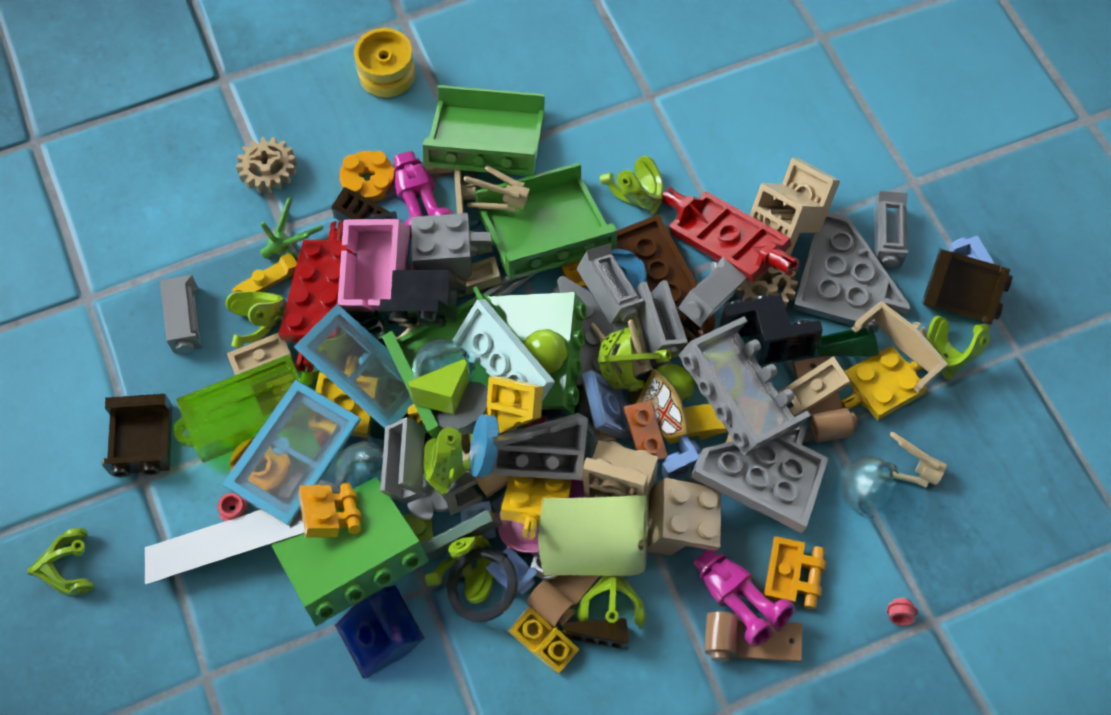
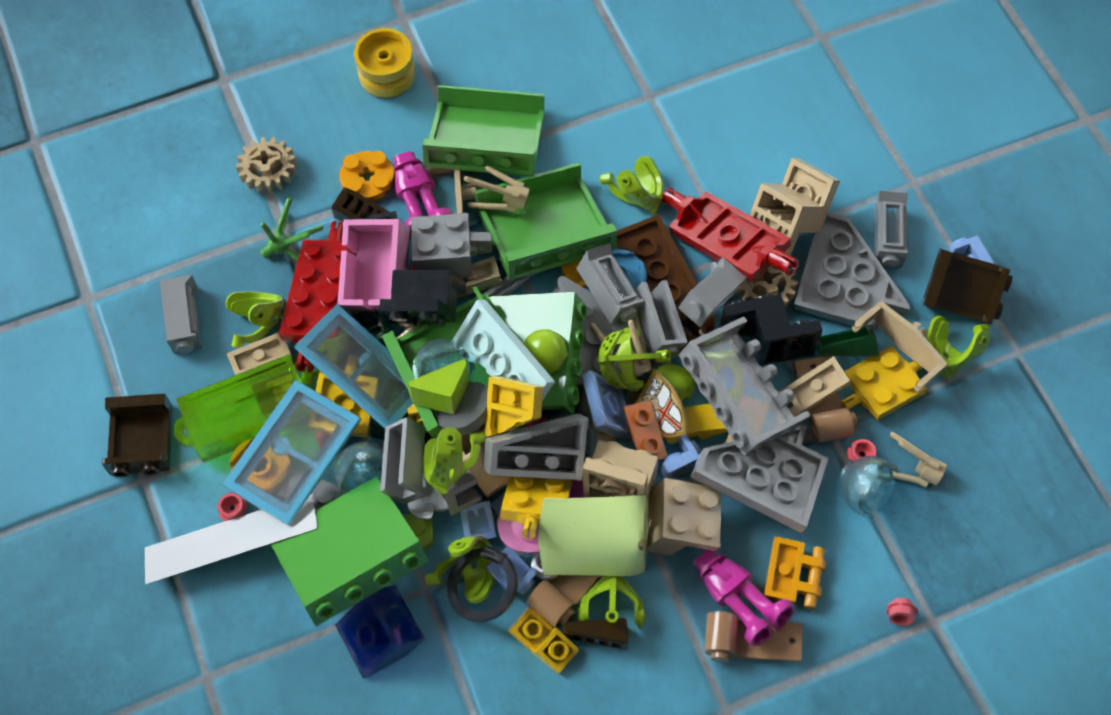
(45, 570): lime helmet -> none
(269, 277): yellow piece -> none
(320, 506): light orange plate -> none
(472, 527): sand green tile -> none
(482, 449): dark azure tile -> none
(858, 446): none -> coral plate

